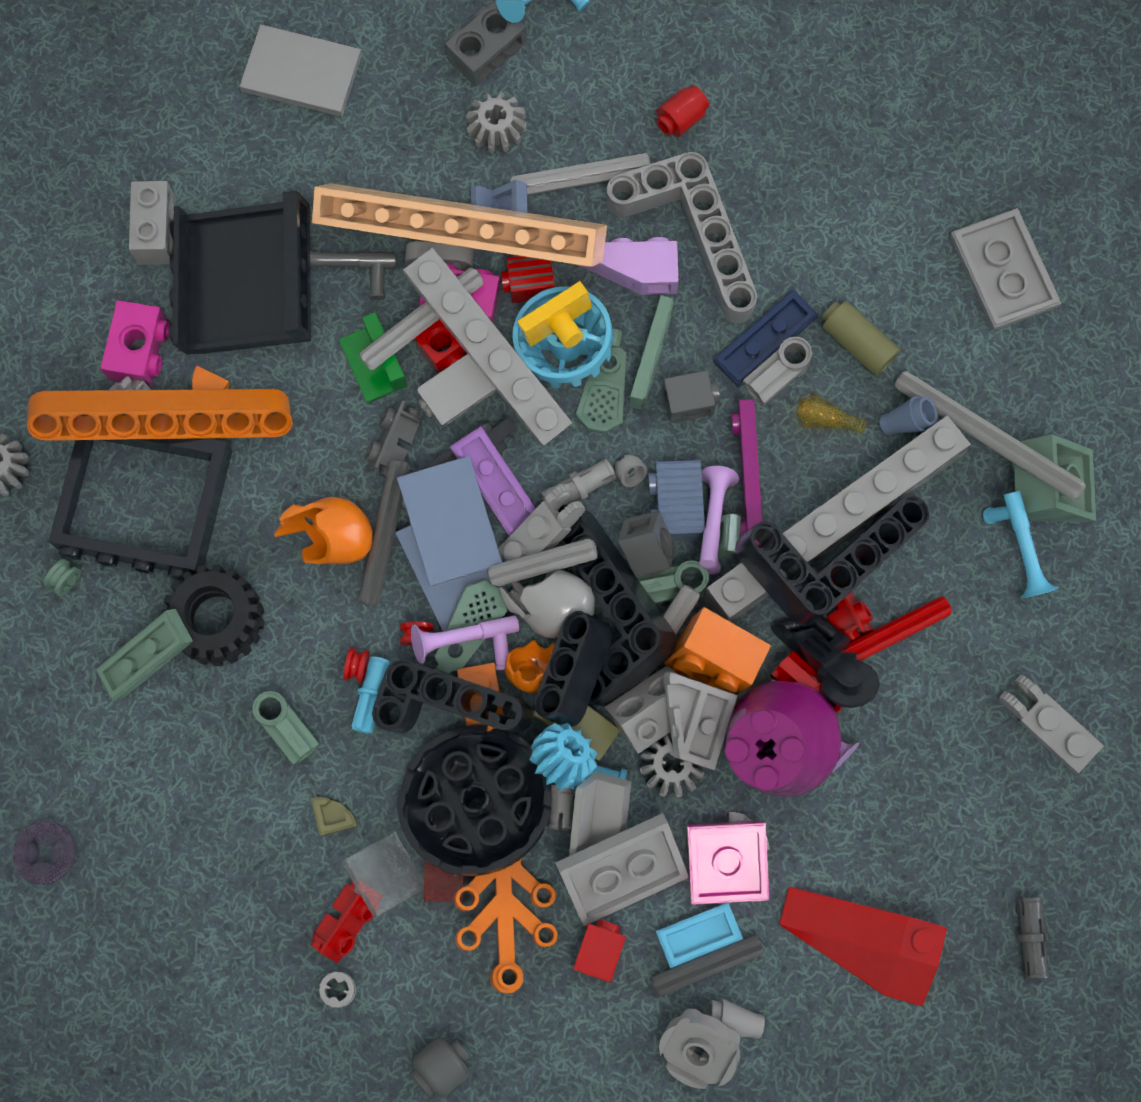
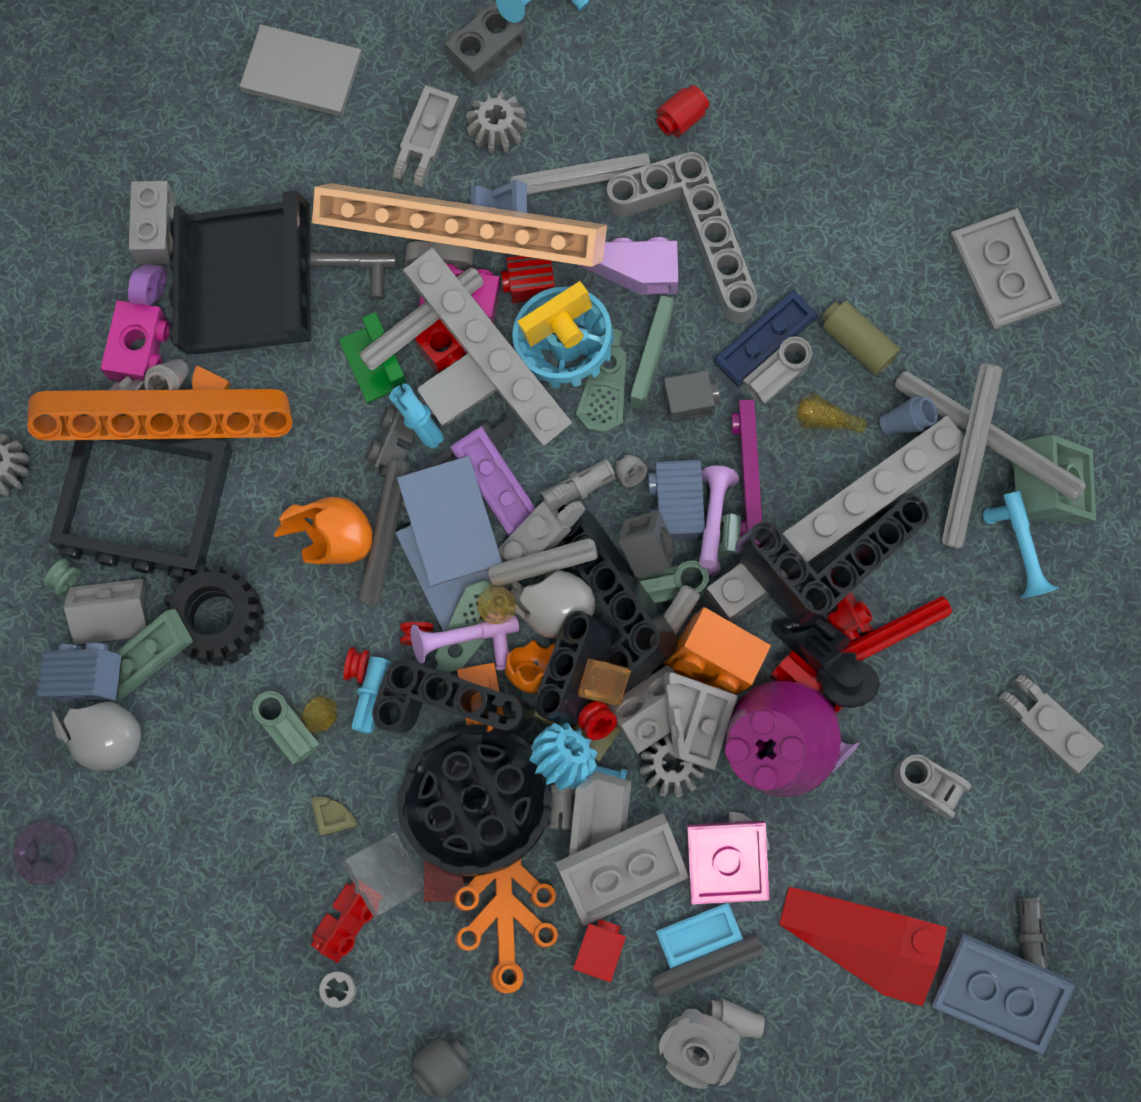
(79, 673): none -> sand blue brick
(99, 735): none -> light grey helmet
(106, 611): none -> light grey panel
(147, 284): none -> medium lavender beam
(166, 375): none -> light grey cone
(319, 714): none -> clear yellow plate
(416, 416): none -> medium azure axle
(426, 132): none -> light grey hinge
(496, 605): none -> clear yellow cone
(597, 720): none -> red bush
(604, 681): none -> clear orange slope
(938, 787): none -> light grey piece
(972, 455): none -> light grey axle
(1002, 994): none -> sand blue tile

